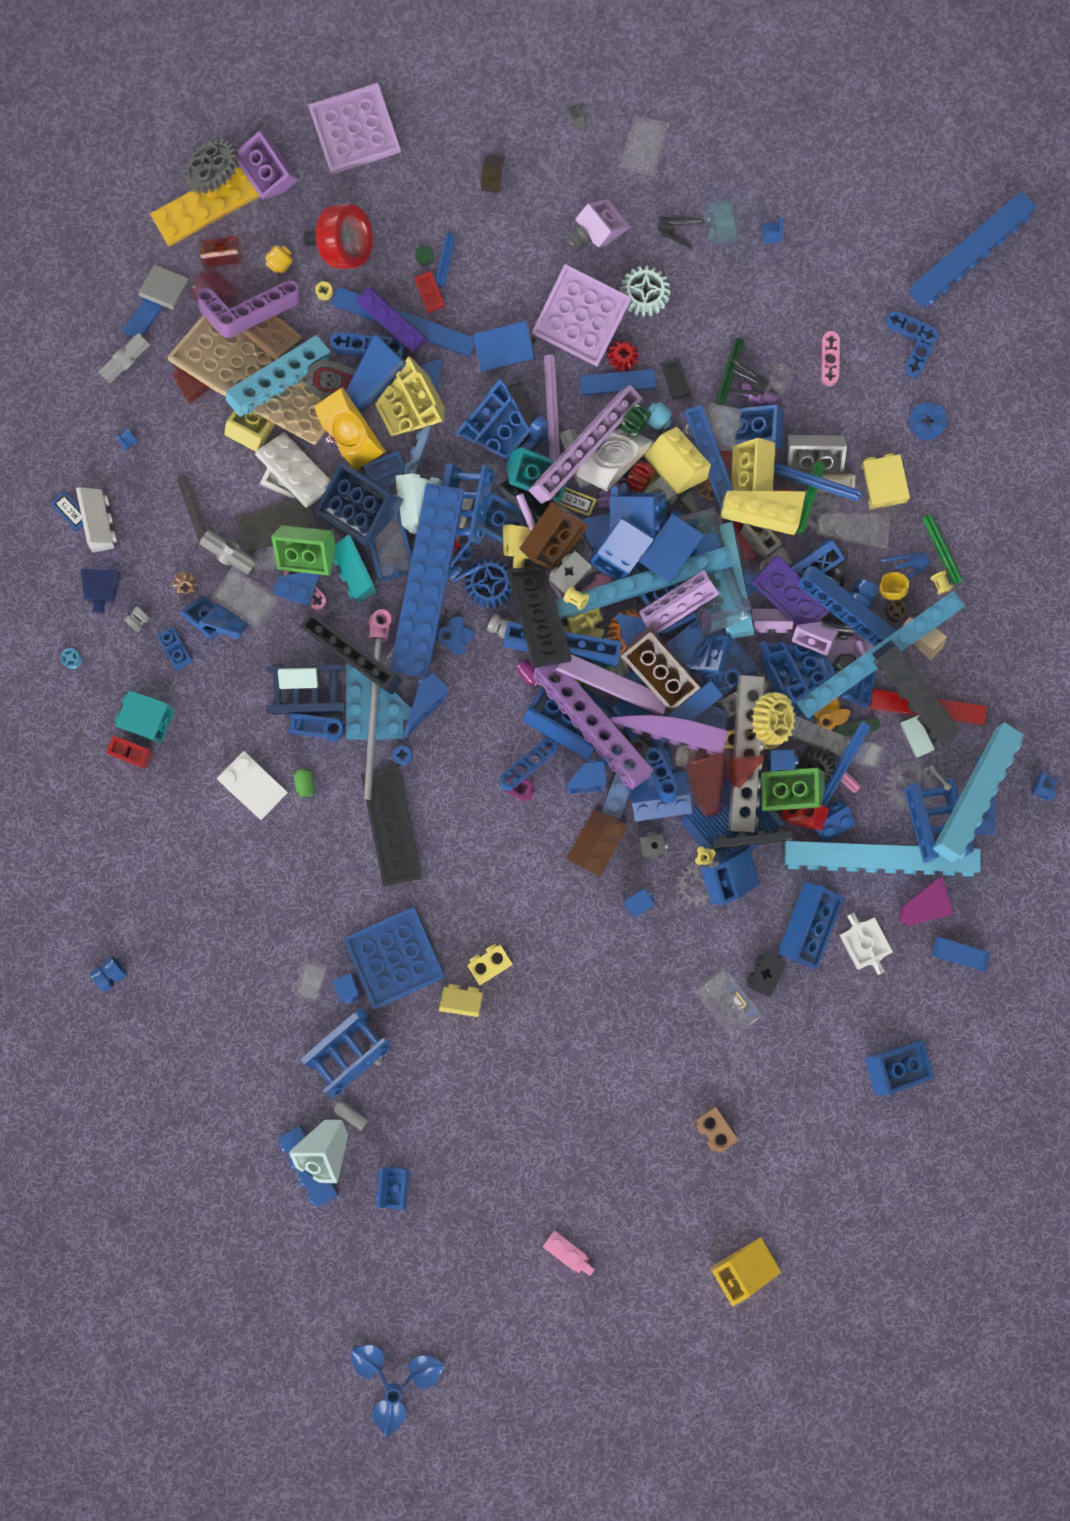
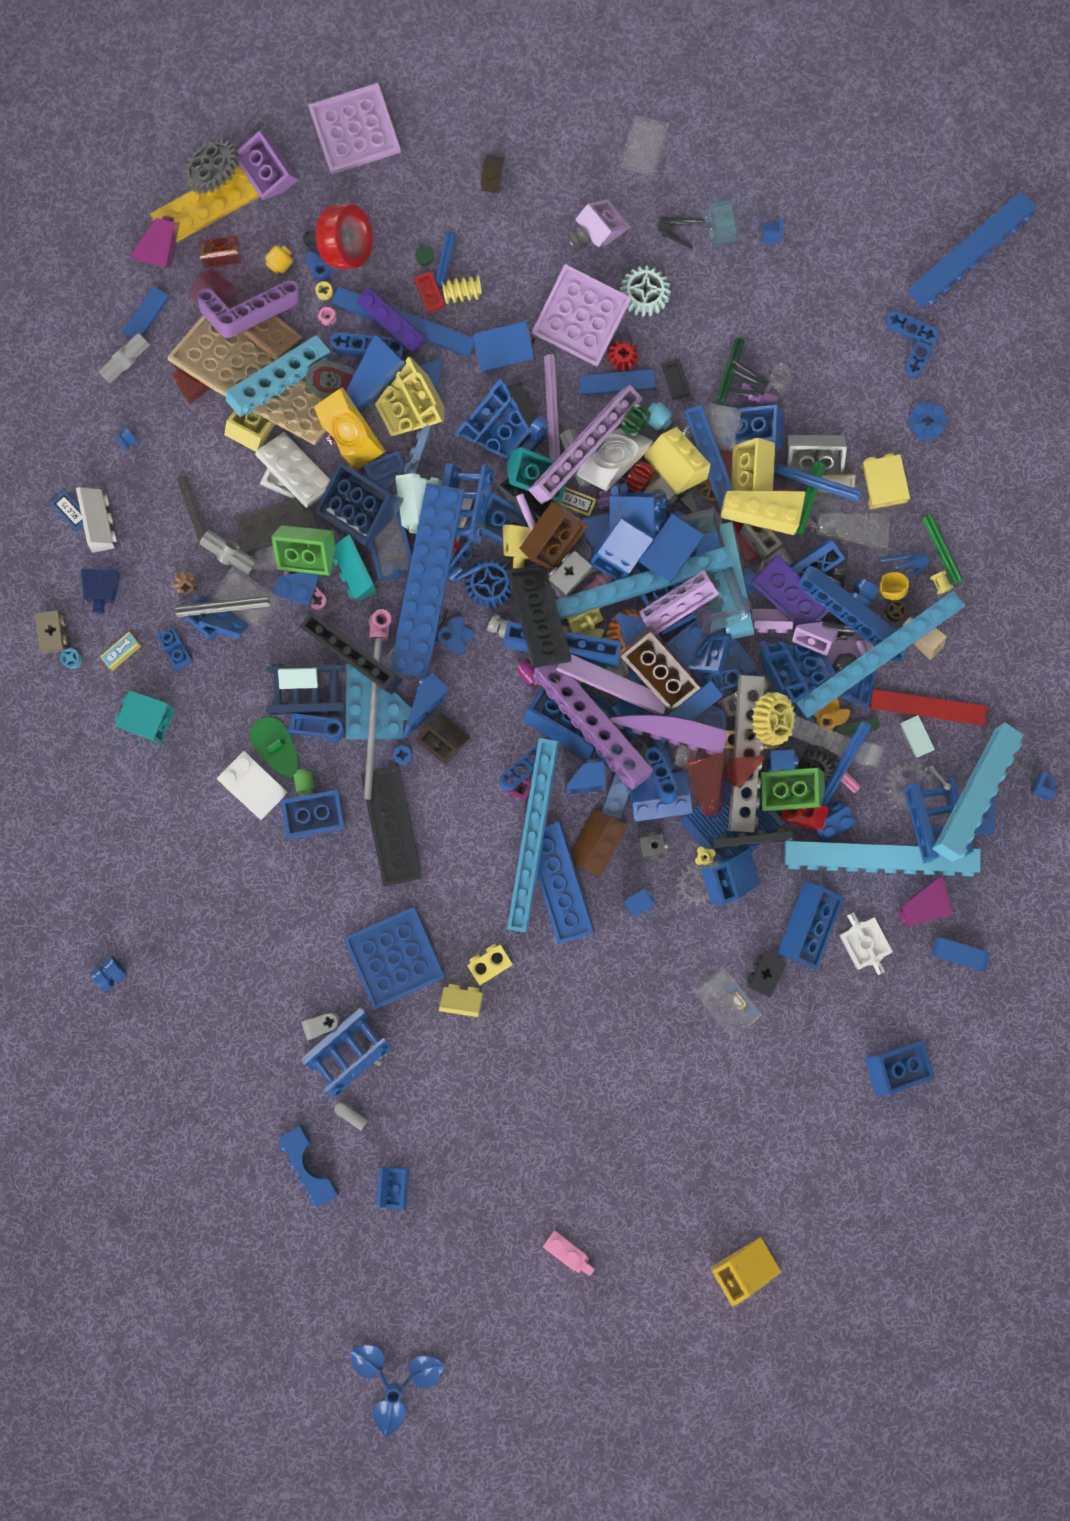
(45, 623): none -> dark tan brick
(120, 651): none -> slope
(129, 752): red brick -> none
(133, 622): light grey wheel -> none
(158, 243): none -> magenta slope
(163, 287): light grey tile -> none
(222, 606): none -> axle
(275, 745): none -> green shield
(309, 980): clear brick -> none
(313, 814): none -> blue brick
(316, 263): none -> blue plate
(317, 1026): none -> light grey piece
(322, 1151): light aqua slope -> none
(327, 311): none -> bright pink plate
(347, 988): blue brick -> none
(442, 739): none -> dark brown slope
(462, 289): none -> light yellow piece
(533, 835): none -> dark azure plate
(562, 887): none -> blue plate
(575, 116): dark grey piece -> none
(576, 598): light yellow bush -> none
(719, 1127): medium nougat brick -> none
(825, 345): bright pink beam -> none
(916, 692): black brick -> none

